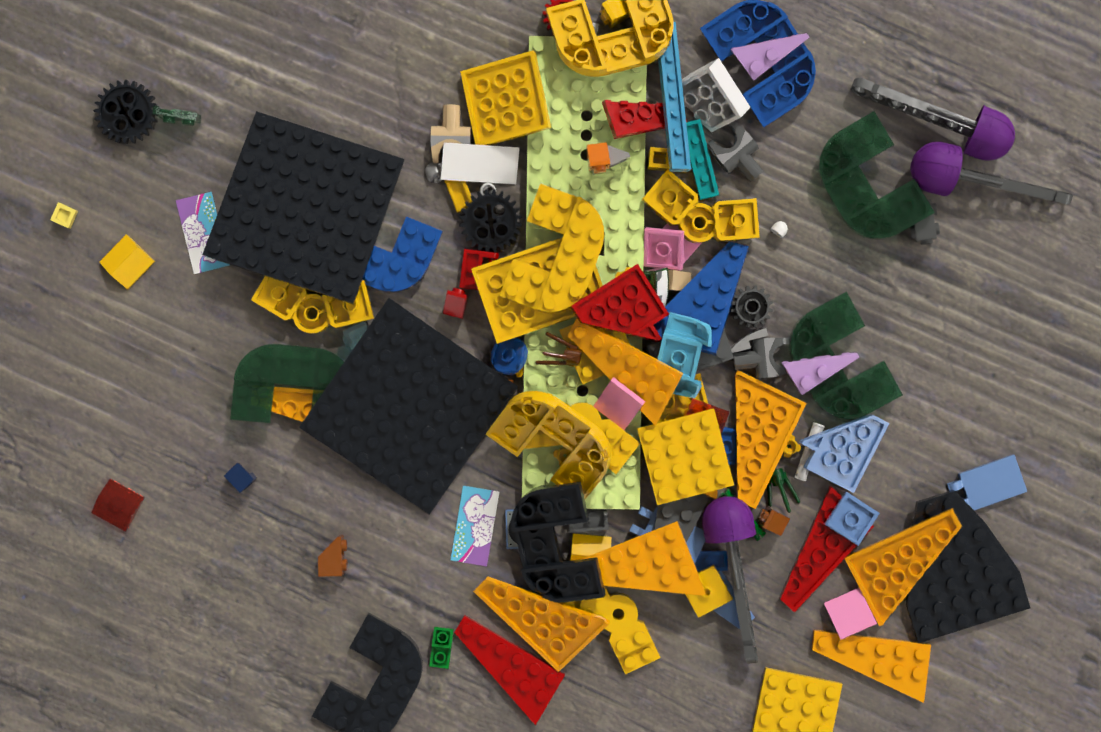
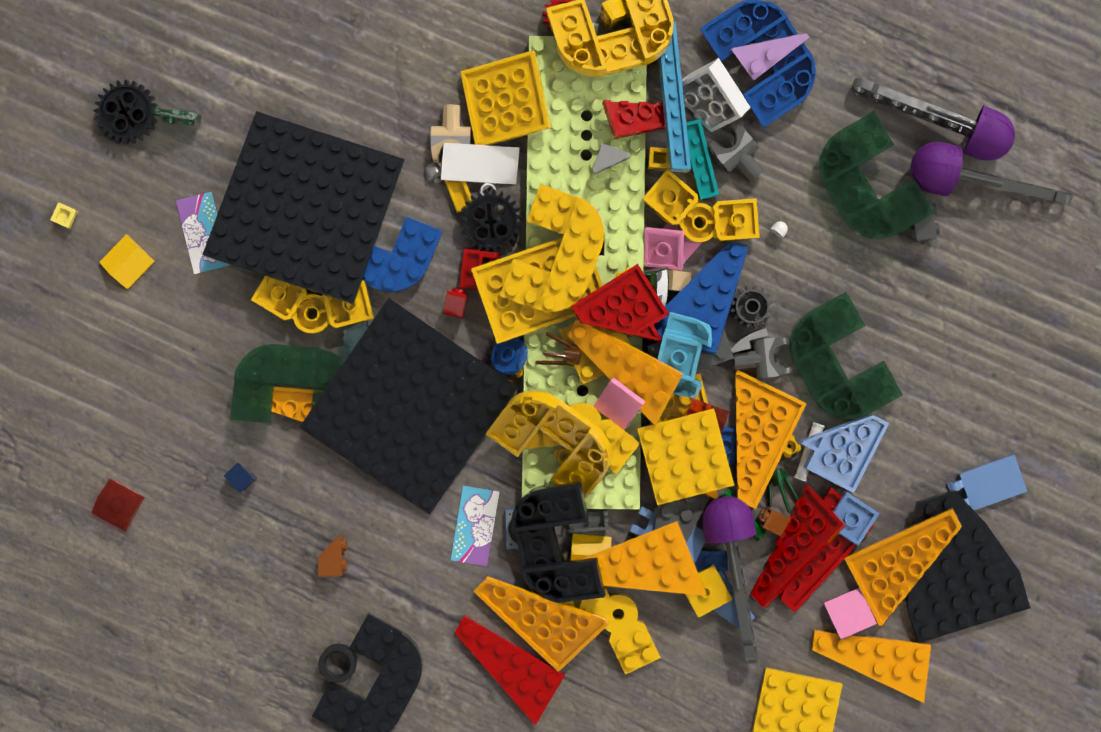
(340, 677): none -> black tyre
(441, 647): green slope -> none
(598, 157): orange slope -> none
(805, 536): none -> red wing
(811, 372): lavender wing -> none

